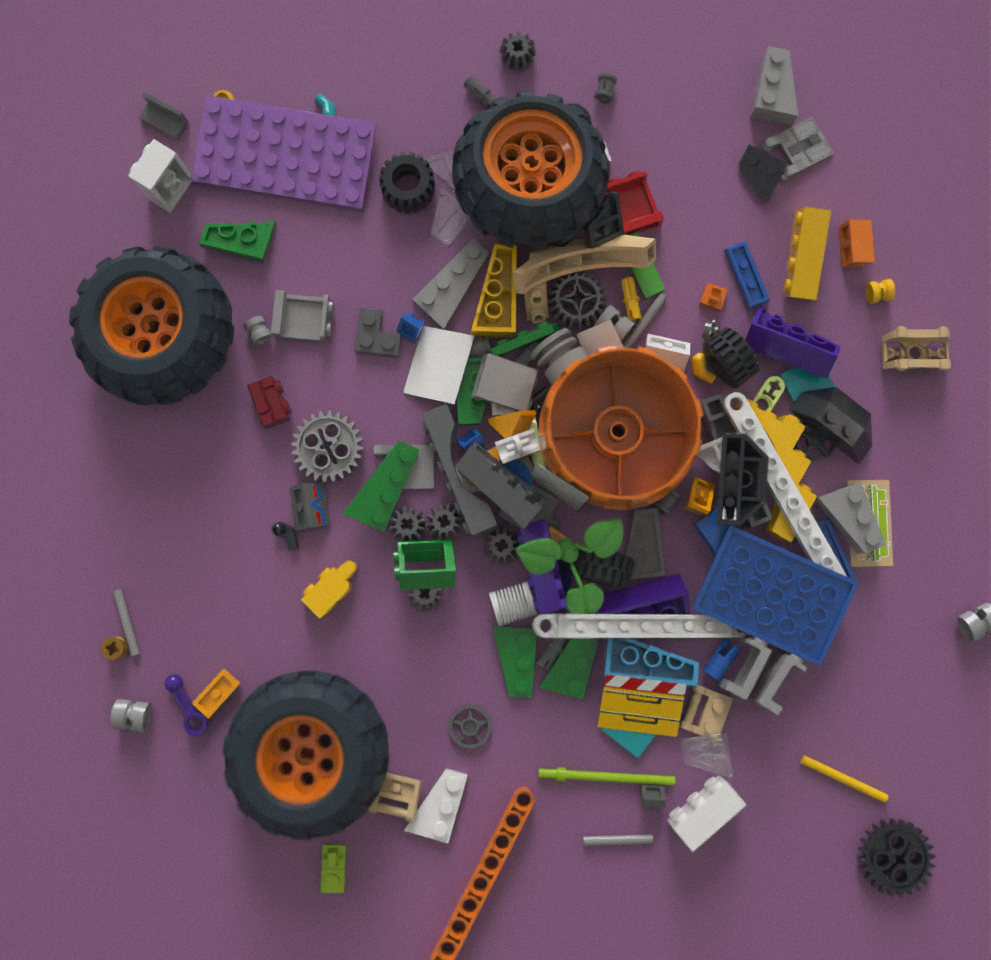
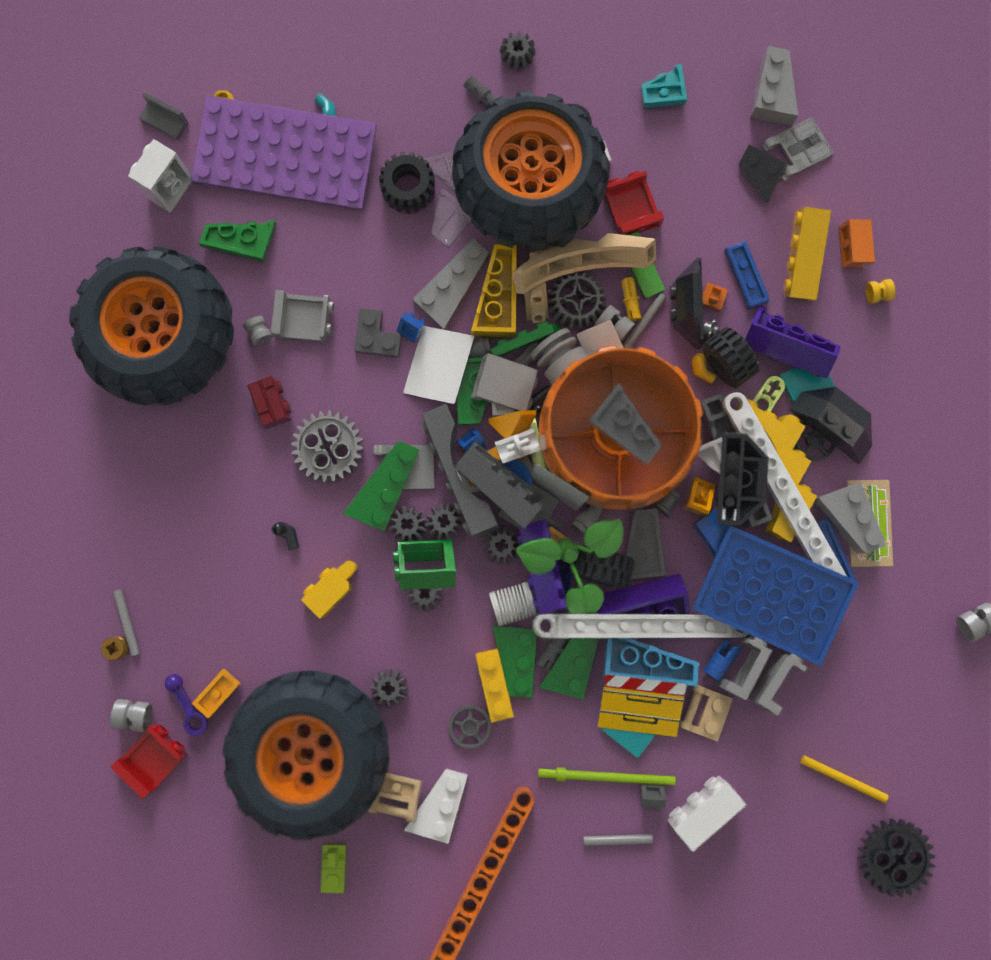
(149, 760): none -> red panel
(309, 506): dark grey panel -> none
(383, 693): none -> dark grey gear
(494, 685): none -> yellow brick
(586, 519): none -> light grey cone
(605, 87): dark grey bush -> none
(606, 222): black wing -> none
(624, 425): none -> dark grey wing
(665, 89): none -> teal wing
(670, 350): white panel -> none
(688, 304): none -> black wedge
(708, 753): clear wing -> none
(916, 339): tan piece -> none

